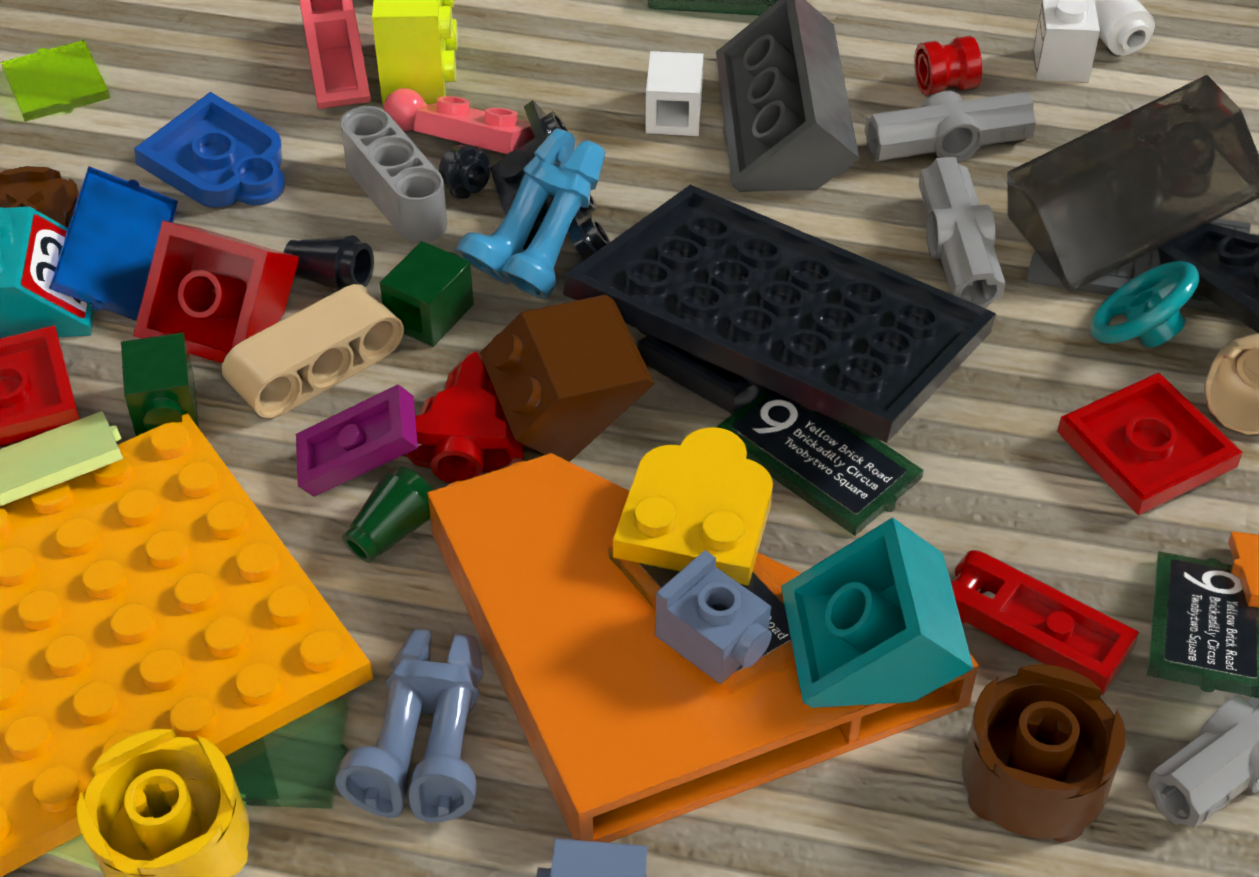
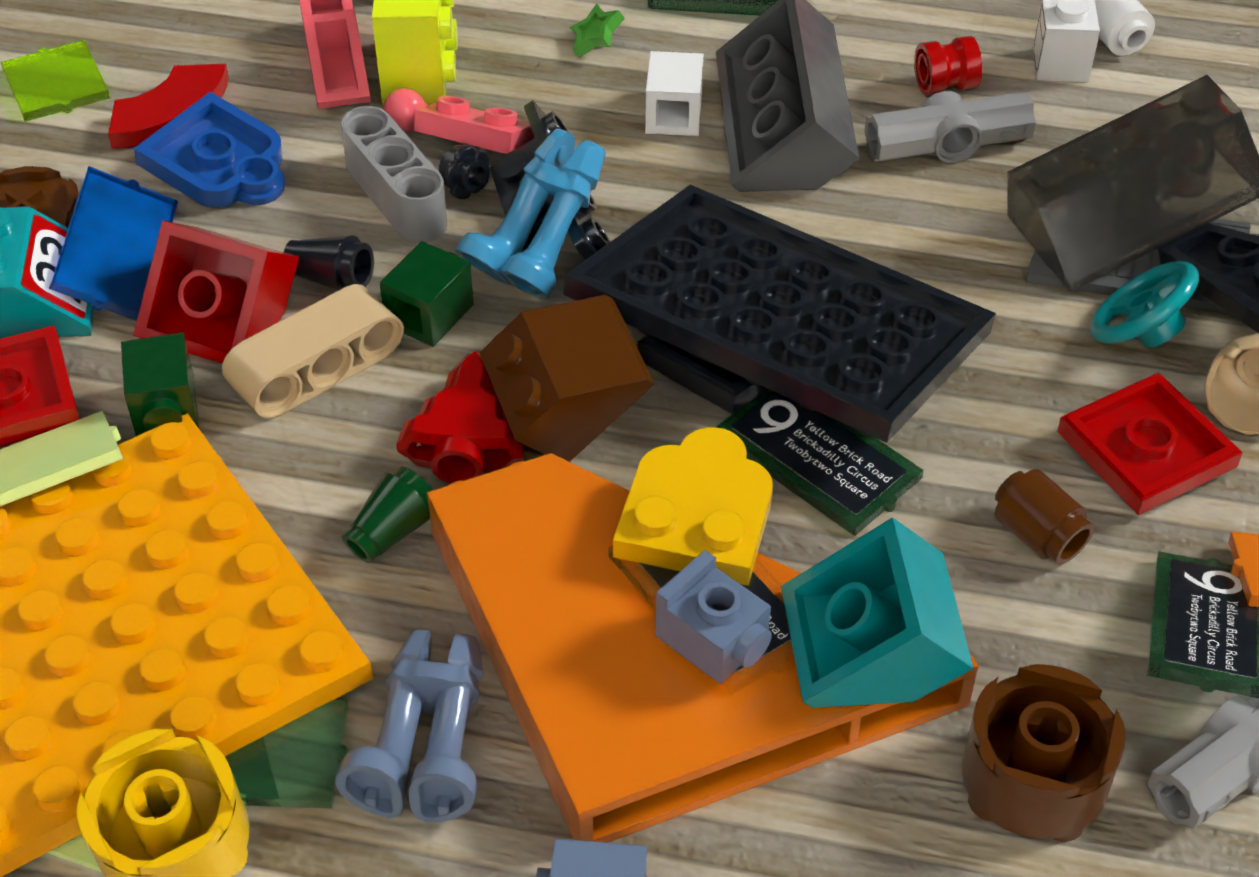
(141, 116): none -> red tile
(356, 440): magenta plate -> none
(595, 30): none -> bright green piece
(961, 232): light grey piece -> none
(1040, 619): red plate -> none
(1043, 516): none -> reddish brown brick

